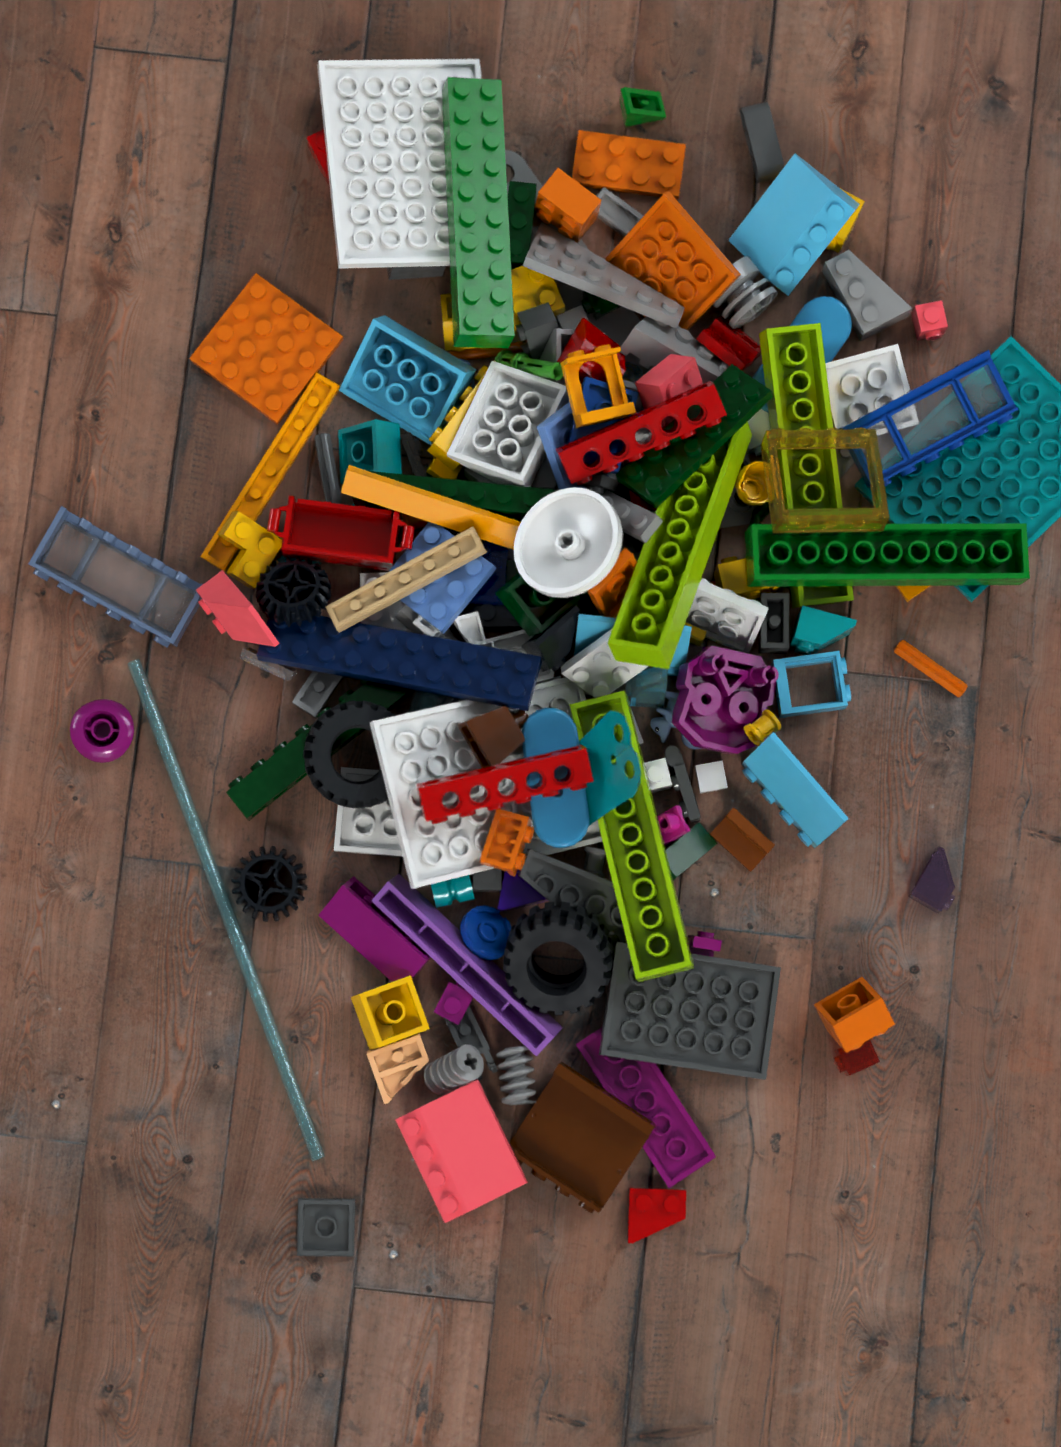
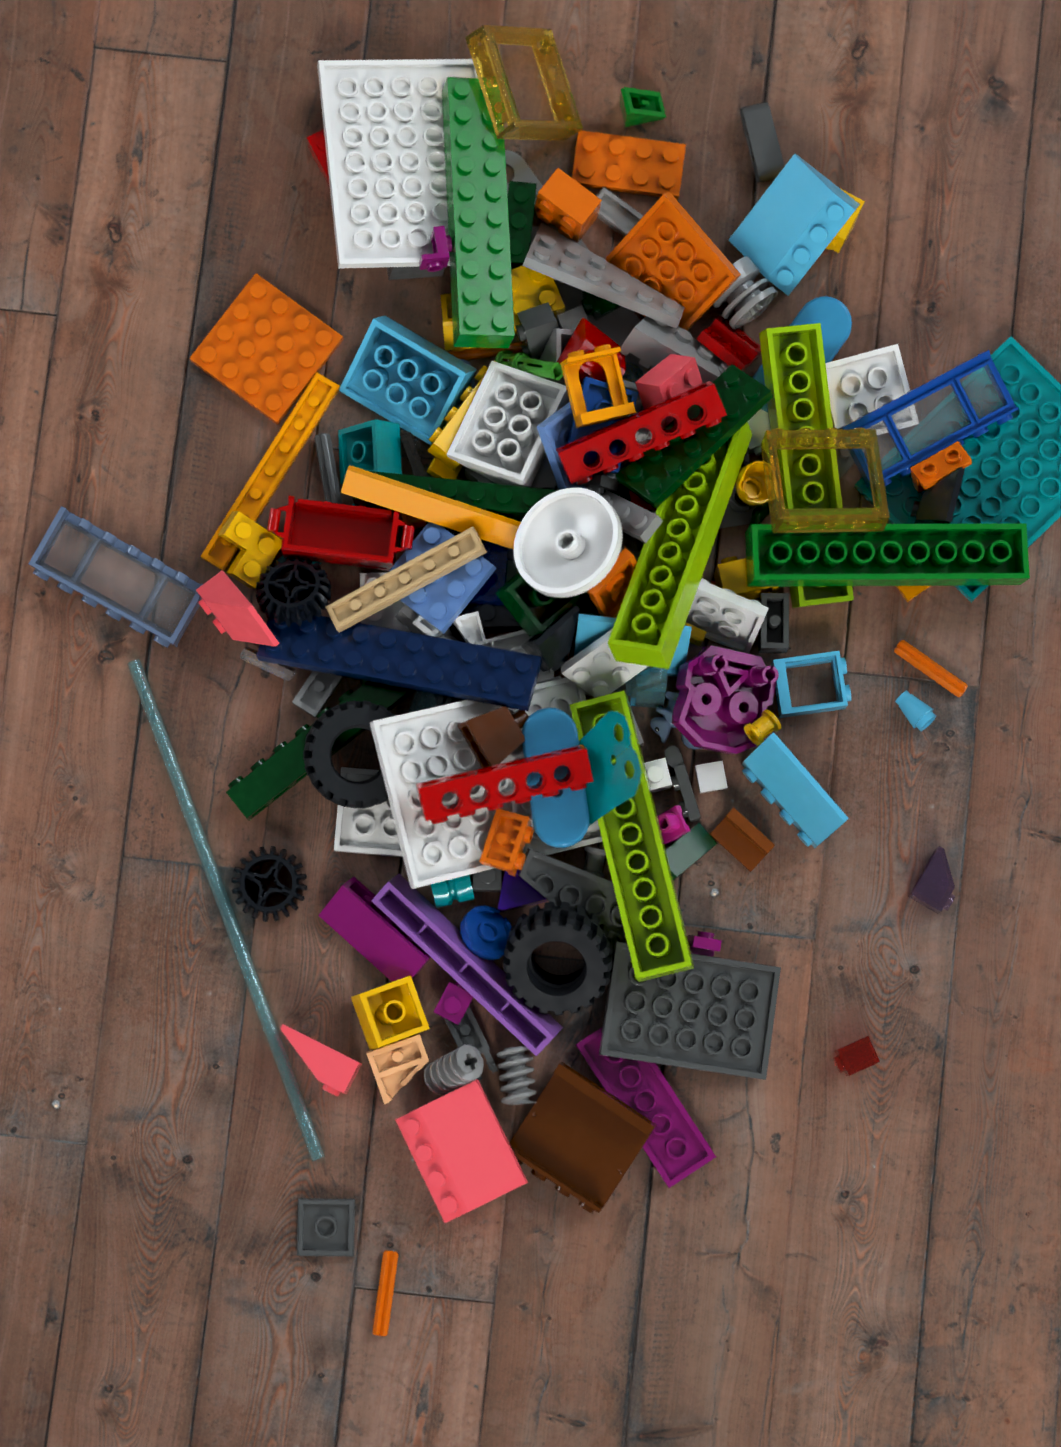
(102, 730): magenta hat -> none
(325, 1063): none -> coral slope
(385, 1293): none -> orange axle
(441, 247): none -> magenta bracket
(498, 90): none -> clear yellow window
(653, 1211): red wing -> none
(818, 630): teal slope -> none
(854, 1014): orange brick -> none
(865, 295): light grey wedge -> none
(916, 711): none -> medium azure cone
(929, 320): coral brick -> none
(939, 466): none -> orange bracket
(939, 501): none -> black slope

